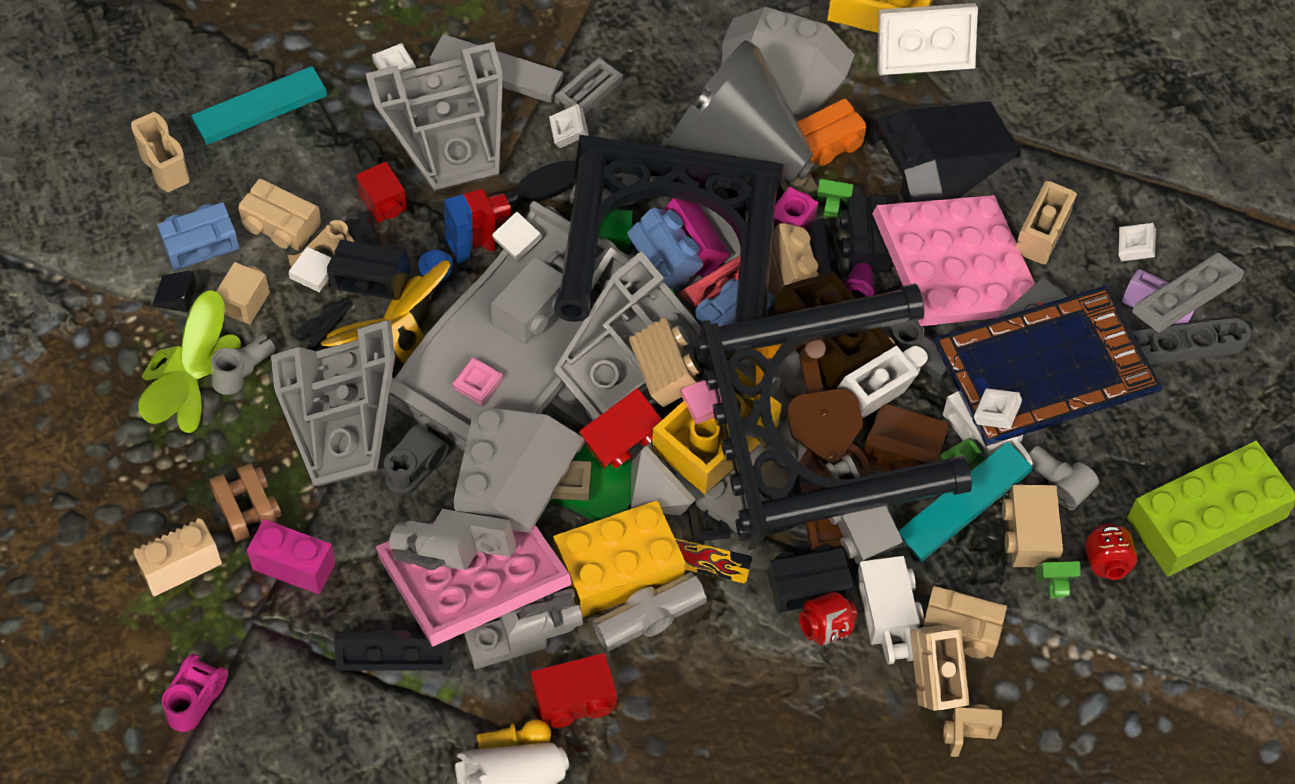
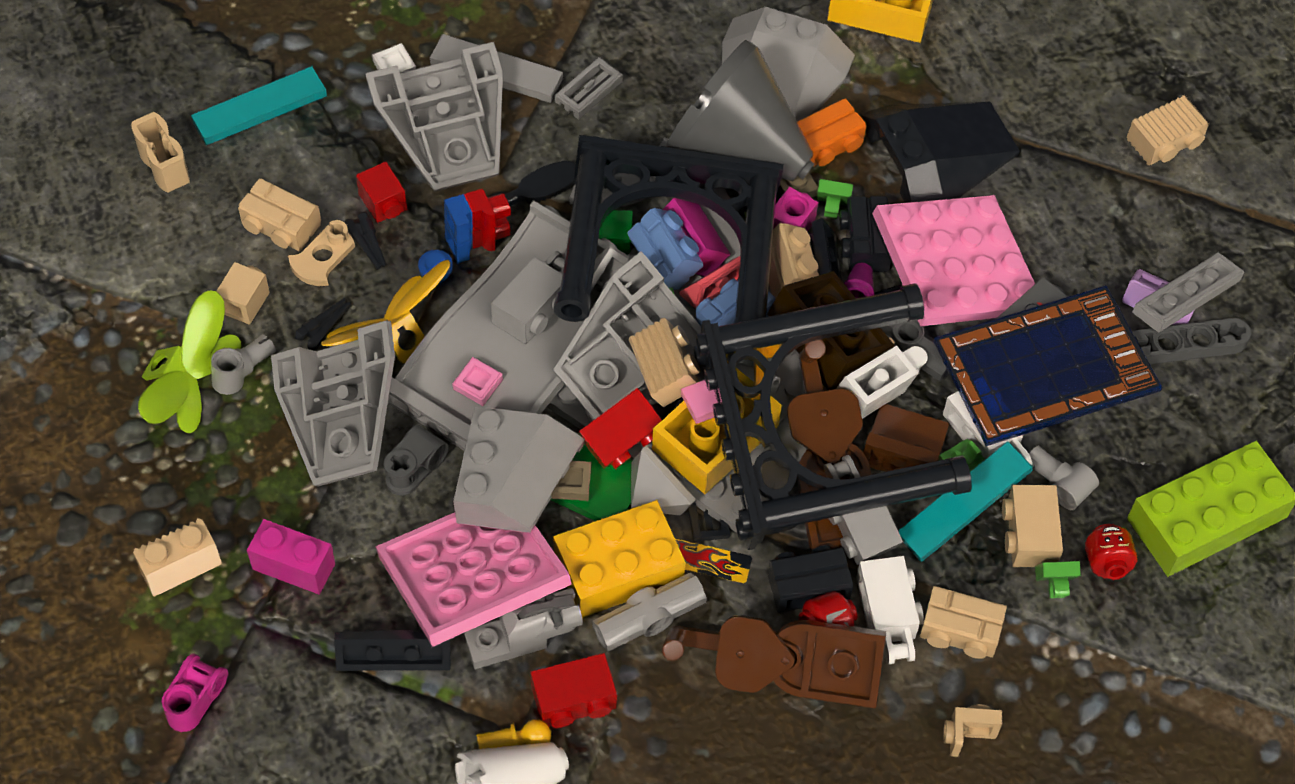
(175, 291): black slope -> none
(198, 235): medium blue brick -> none
(252, 483): medium nougat brick -> none
(311, 269): white tile -> none
(369, 269): black brick -> none
(451, 540): light grey plate -> none
(517, 236): white tile -> none
(568, 125): white tile -> none
(831, 662): none -> reddish brown plate
(927, 38): white tile -> none
(939, 667): tan brick -> none
(998, 408): white tile -> none
(1045, 222): tan brick -> none
(1137, 241): white tile -> none
(1167, 131): none -> tan brick

